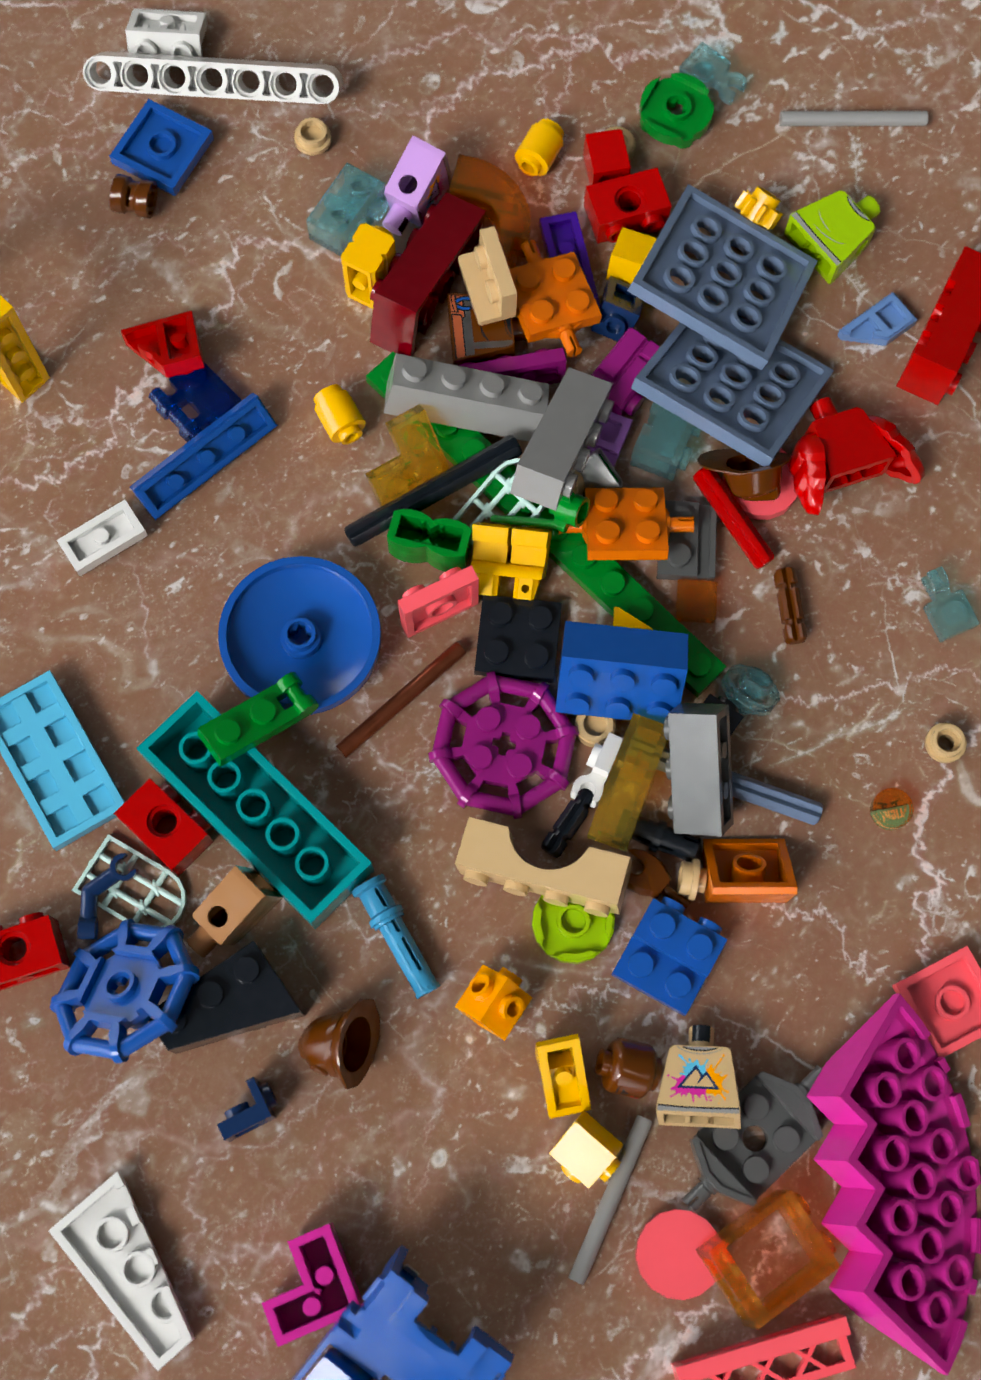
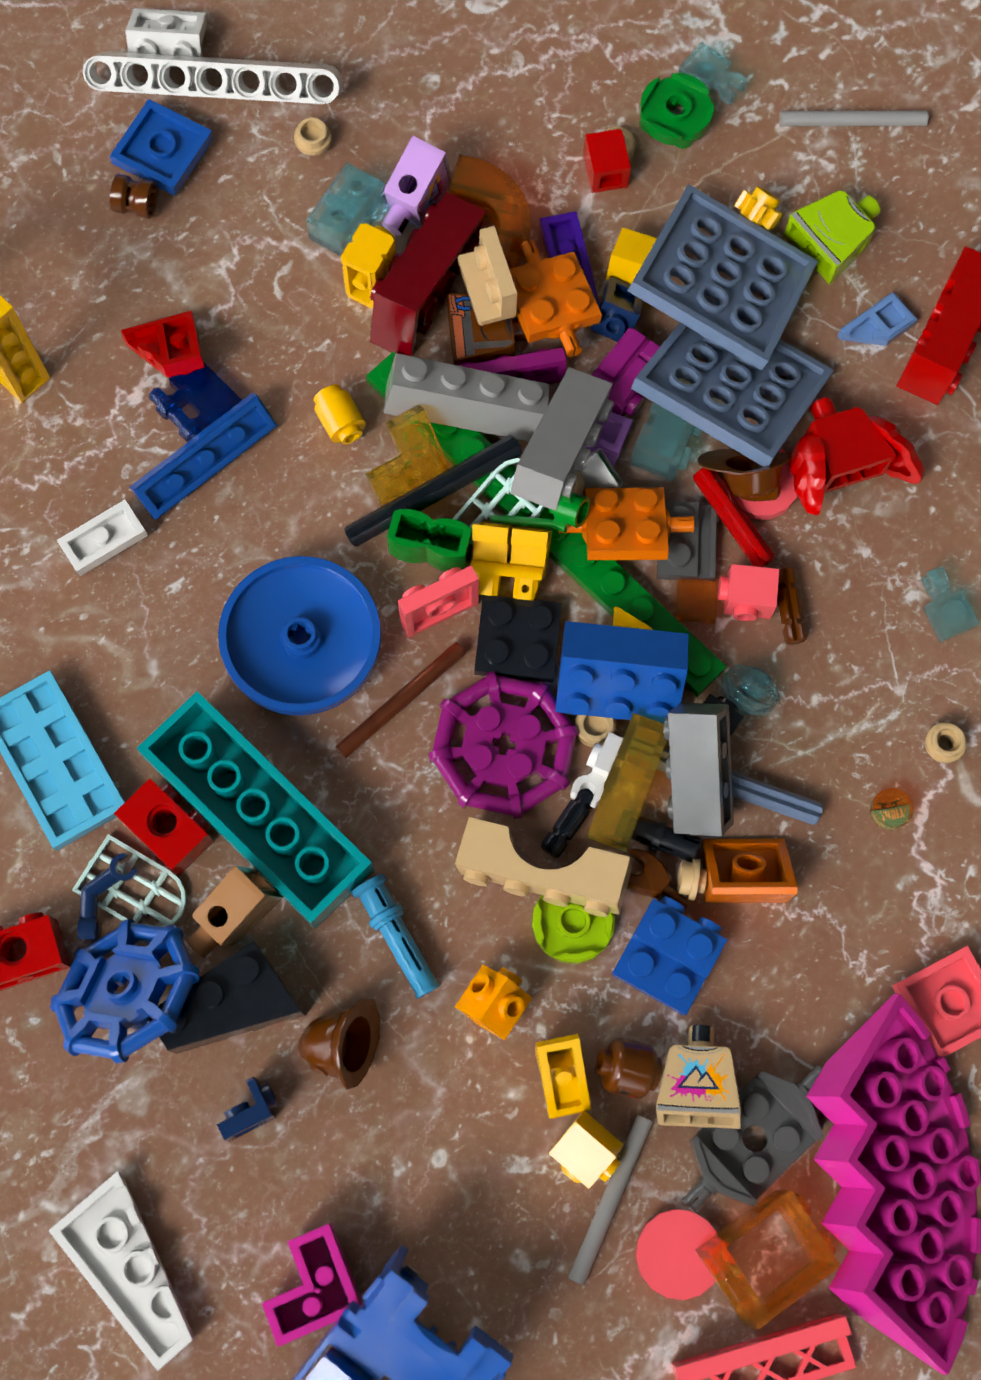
(256, 719): green plate -> none
(540, 147): yellow brick -> none
(640, 191): red brick -> none
(749, 592): none -> coral brick

